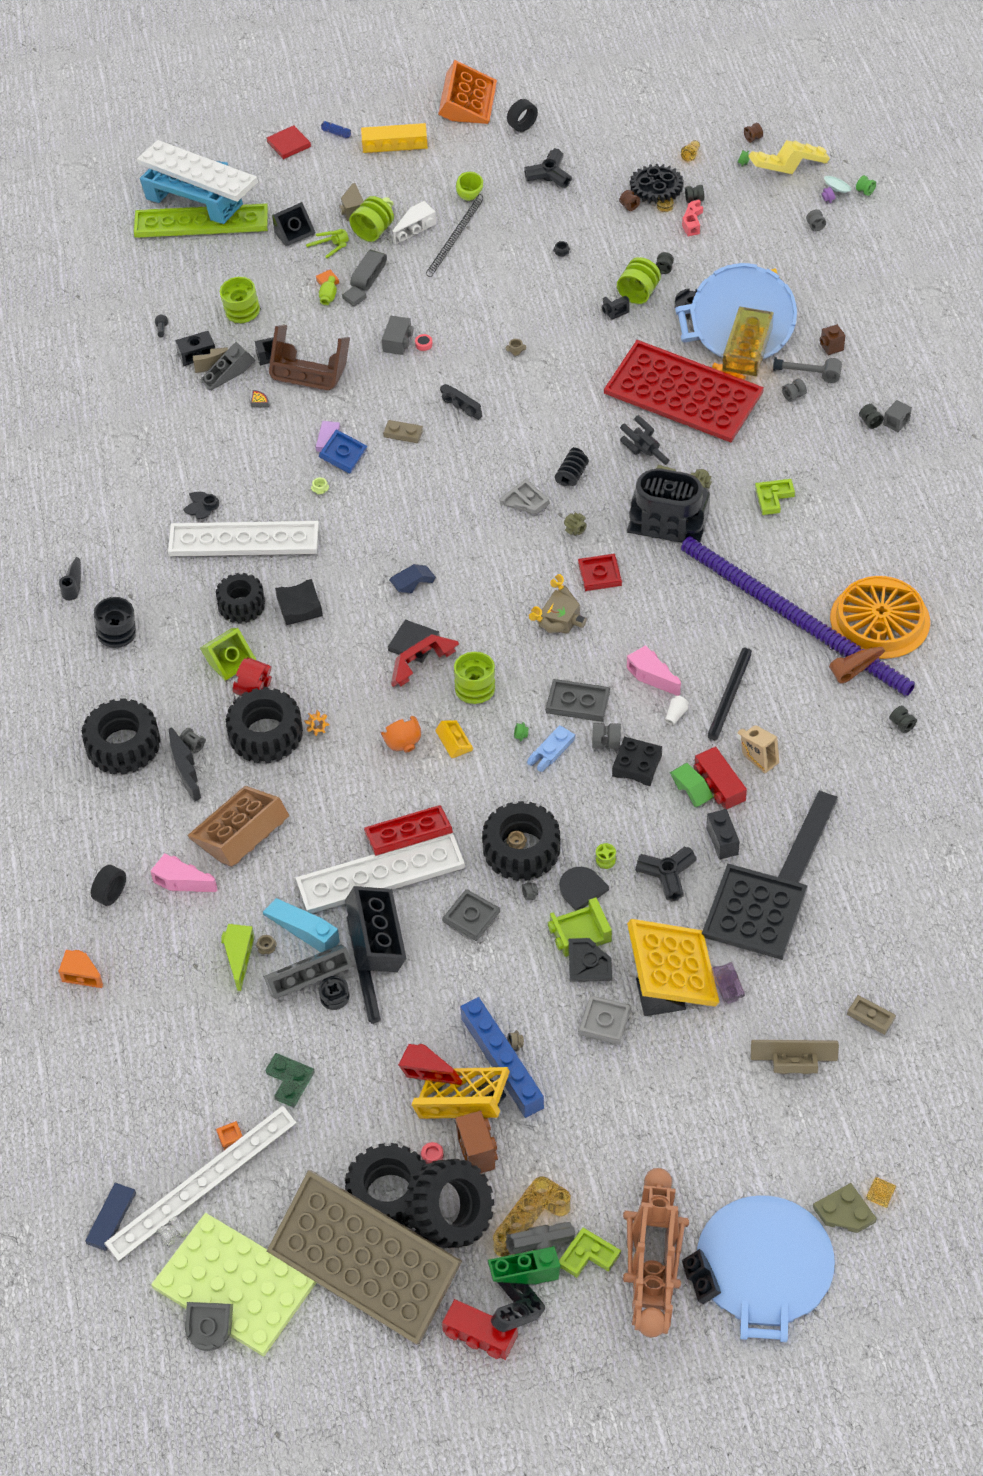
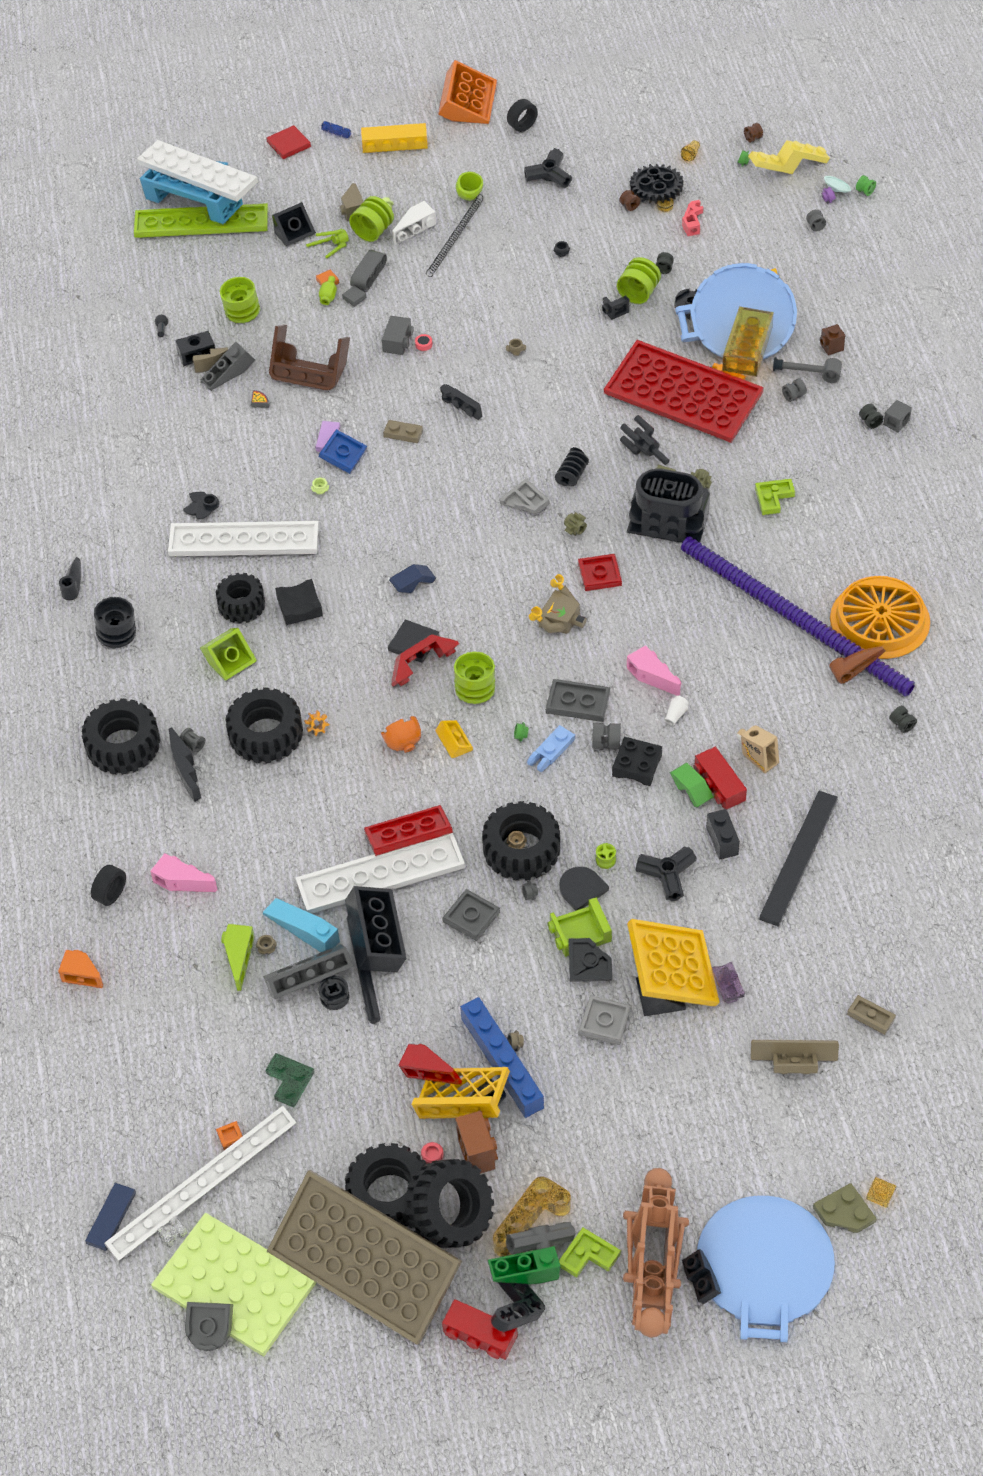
(239, 825): medium nougat slope -> none
(252, 675): red brick -> none
(264, 350): black panel -> none
(695, 193): pearl dark grey wheel -> none
(729, 694): black axle -> none
(754, 911): black plate -> none

